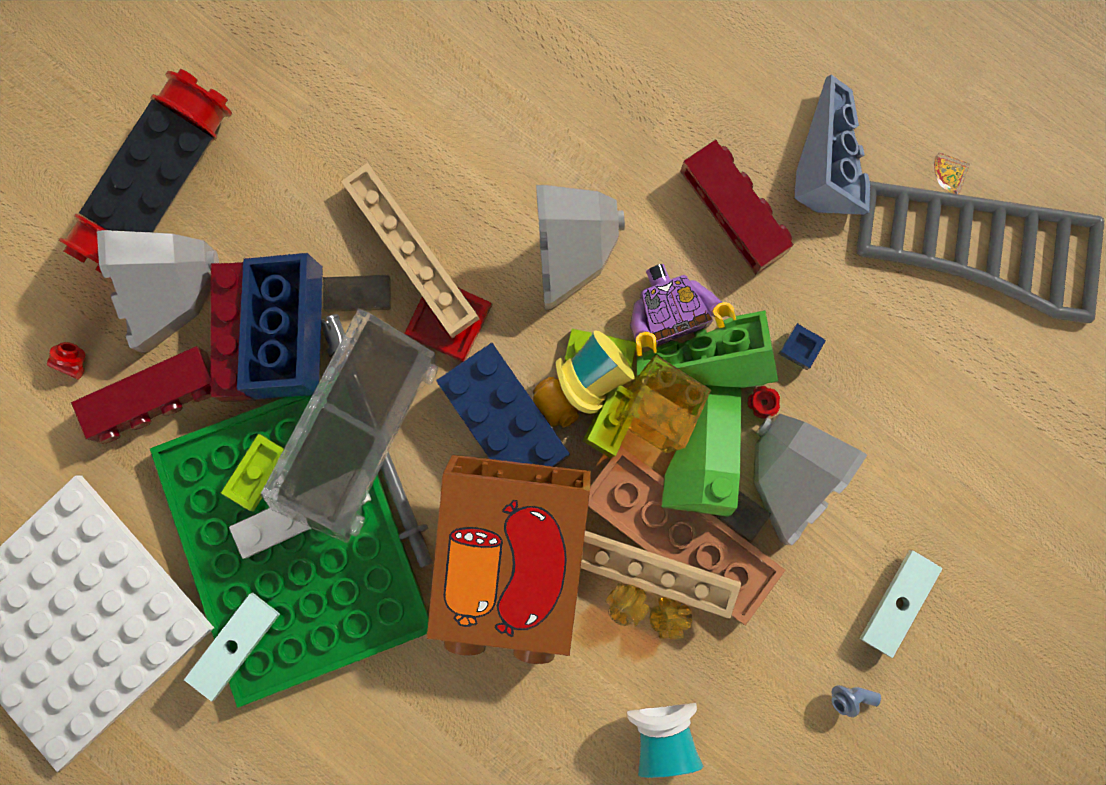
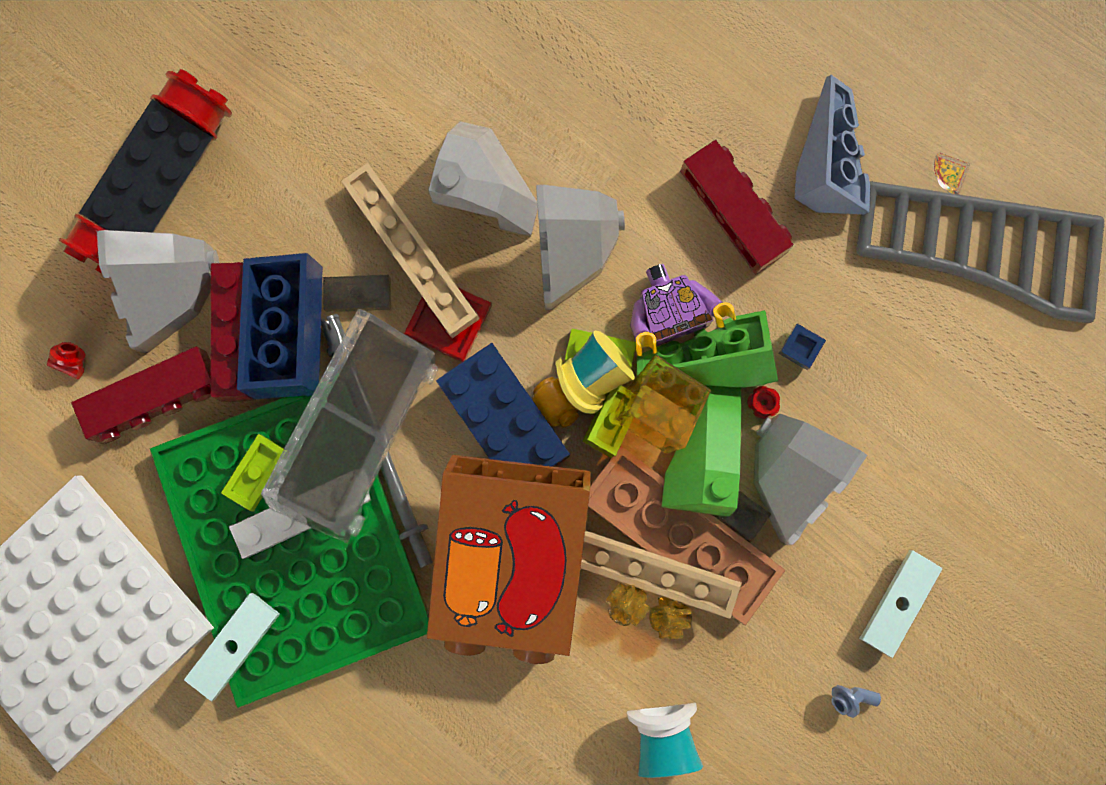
(481, 179): none -> light grey brick

